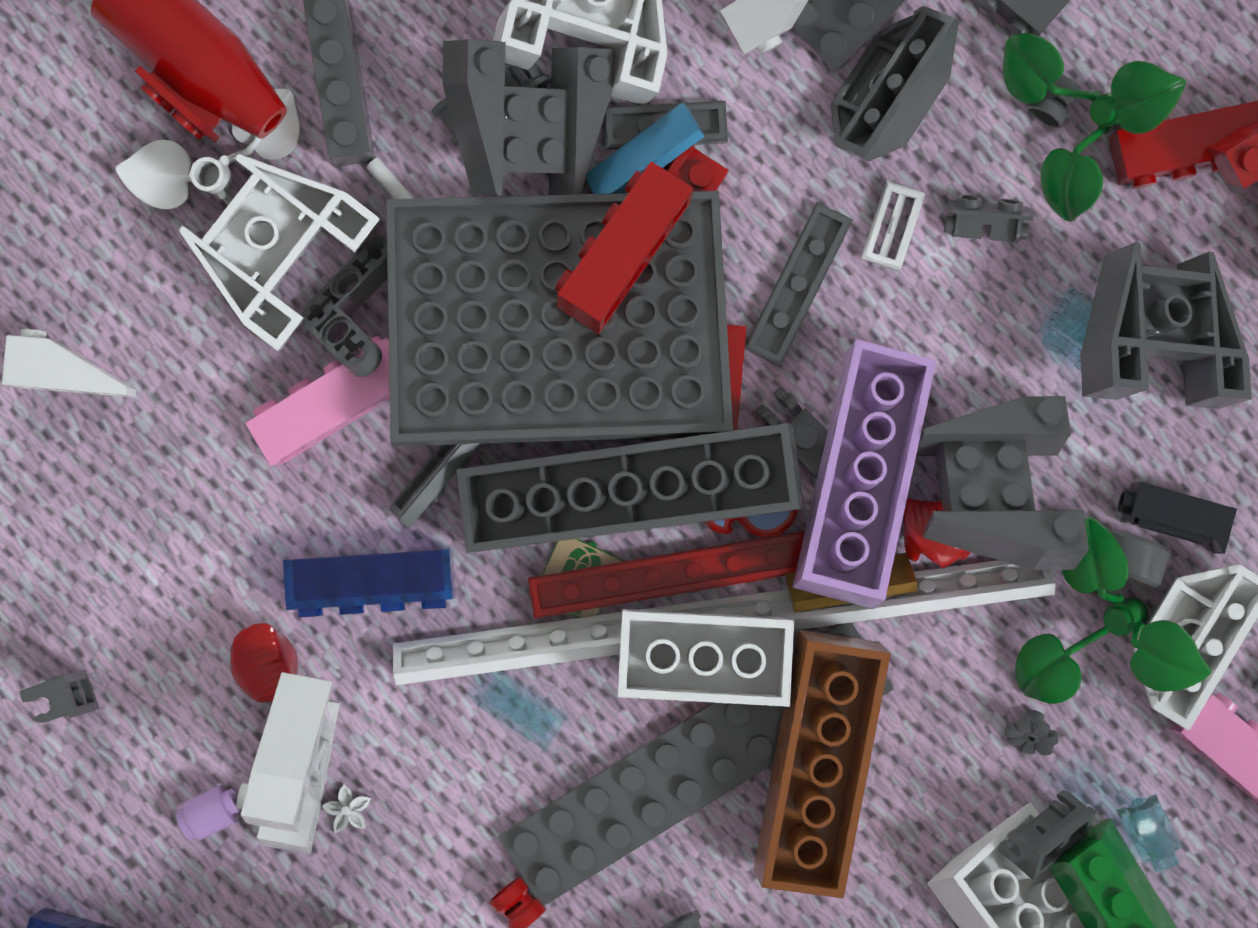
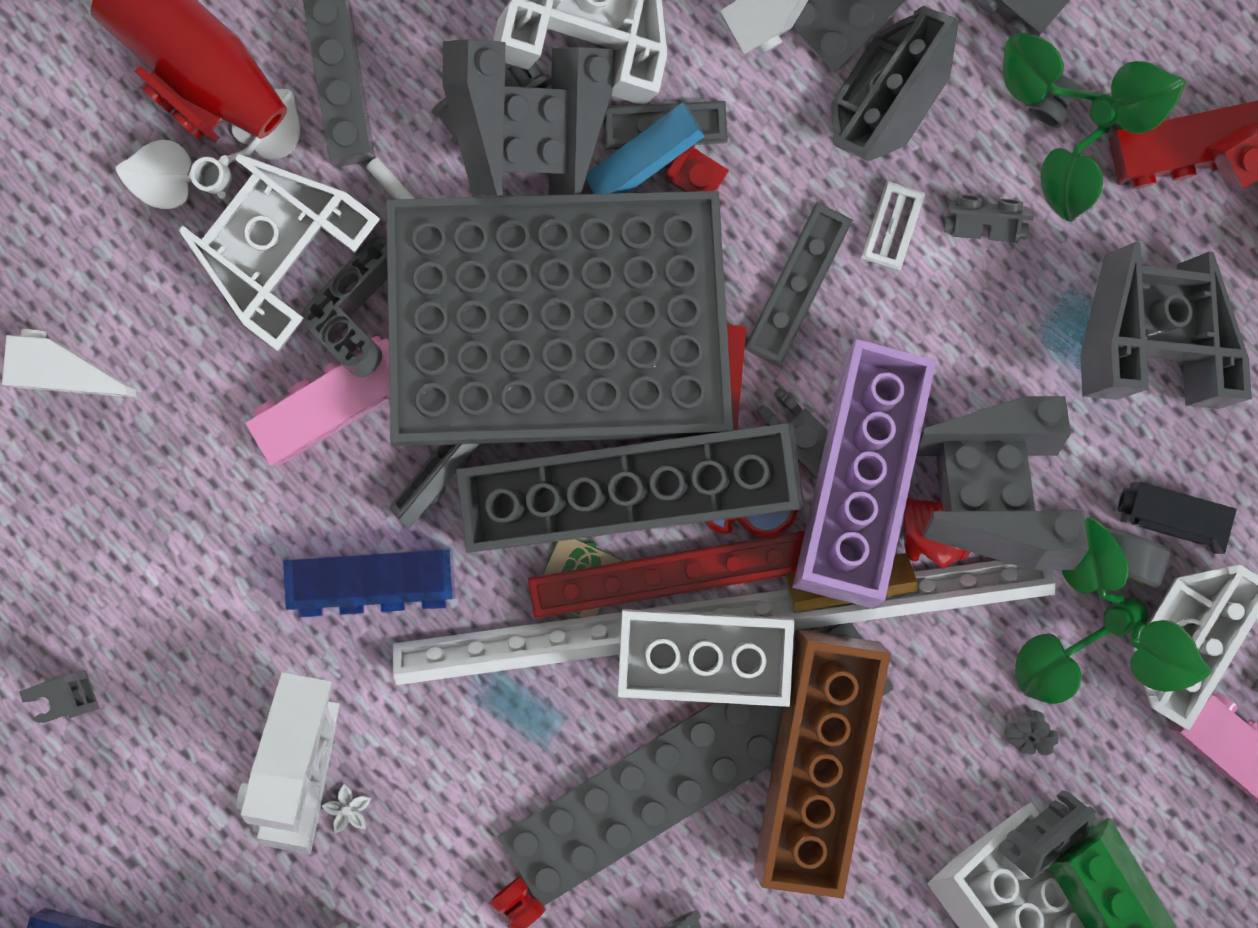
(208, 813): lavender brick -> none
(258, 660): red hair -> none
(623, 247): red brick -> none
(1151, 832): clear light blue hips -> none

